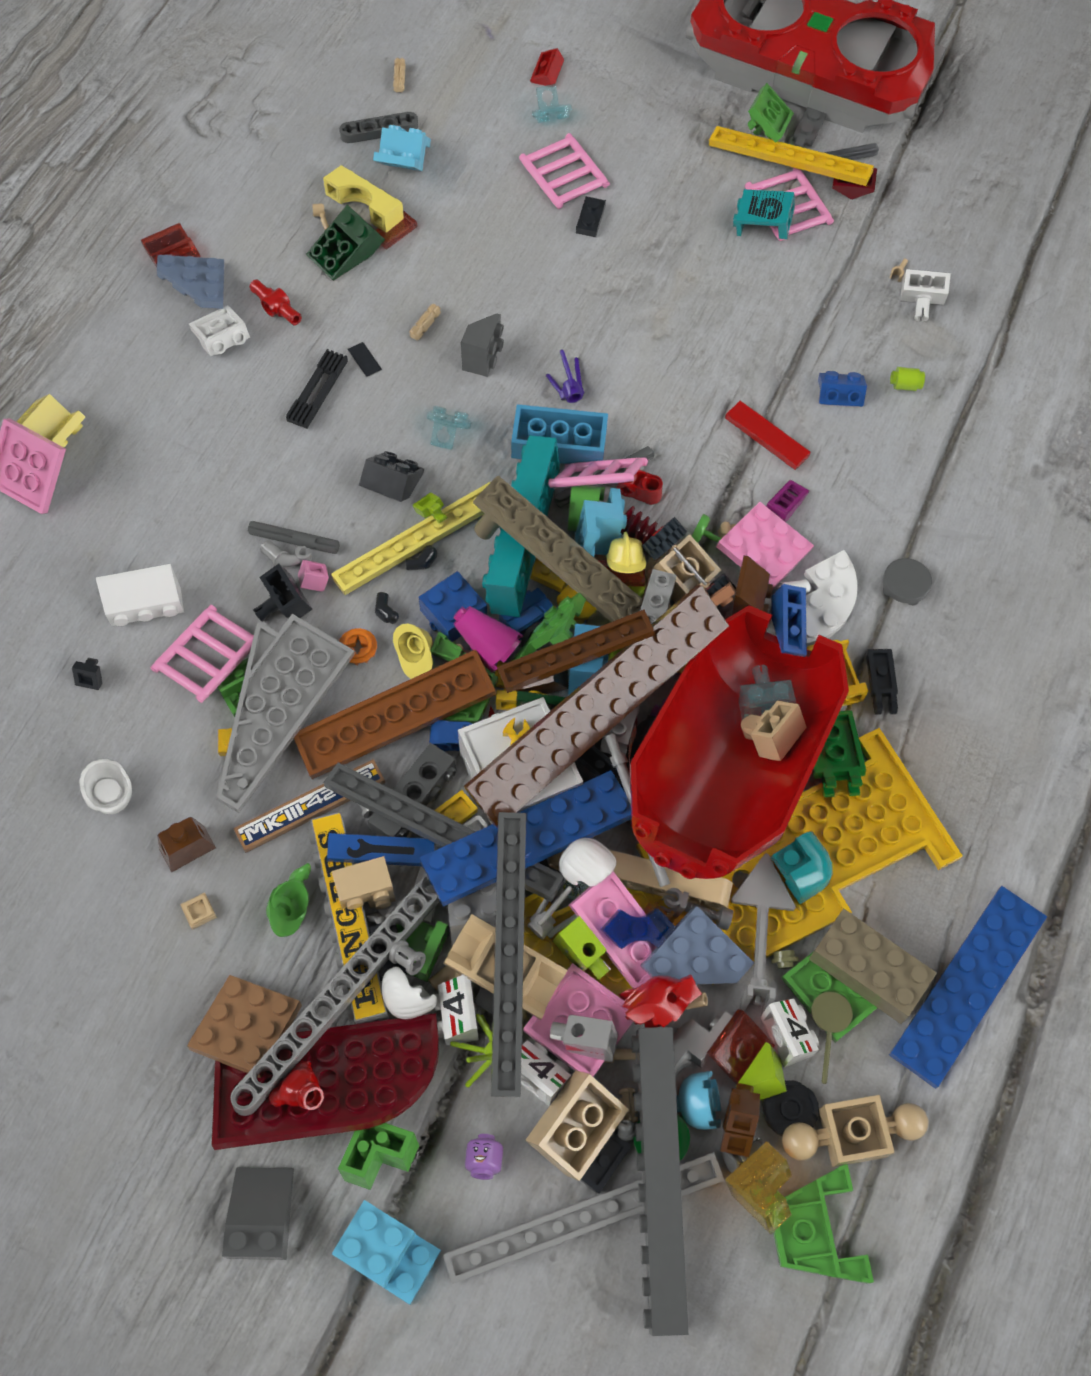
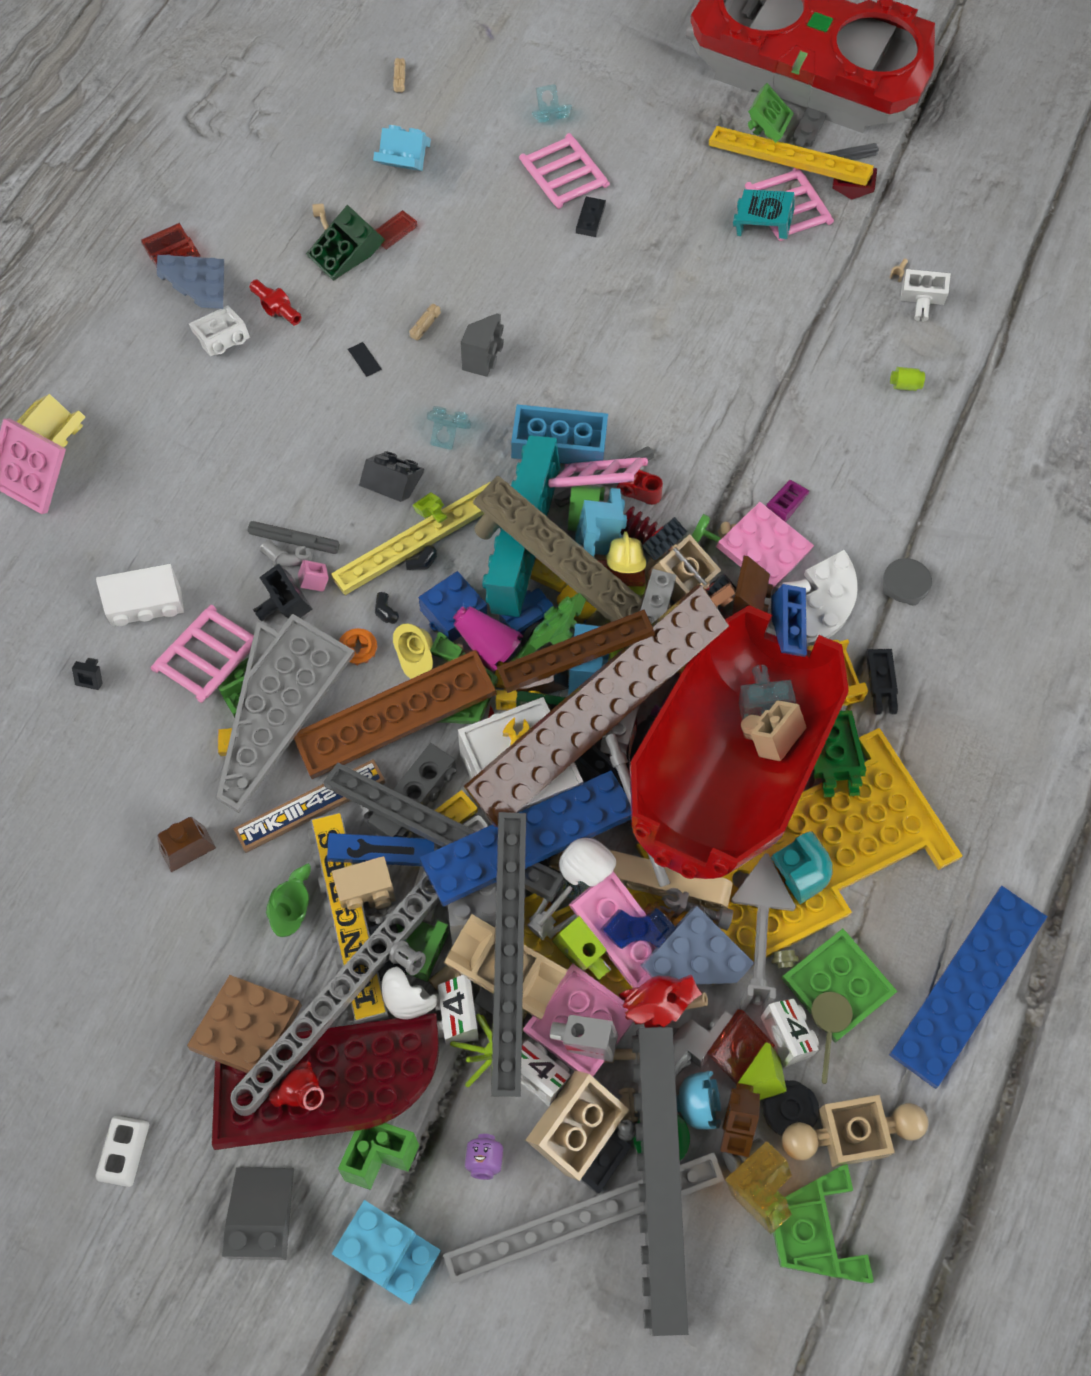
(105, 786): white piece -> none
(131, 1151): none -> white piece
(198, 911): tan tile -> none
(302, 413): black container -> none
(347, 186): light yellow arch -> none
(376, 123): dark grey beam -> none
(445, 734): blue piece -> none
(547, 67): red slope -> none
(571, 390): dark purple plant -> none
(767, 435): red tile -> none
(842, 389): blue bracket -> none
(873, 966): dark tan brick -> none

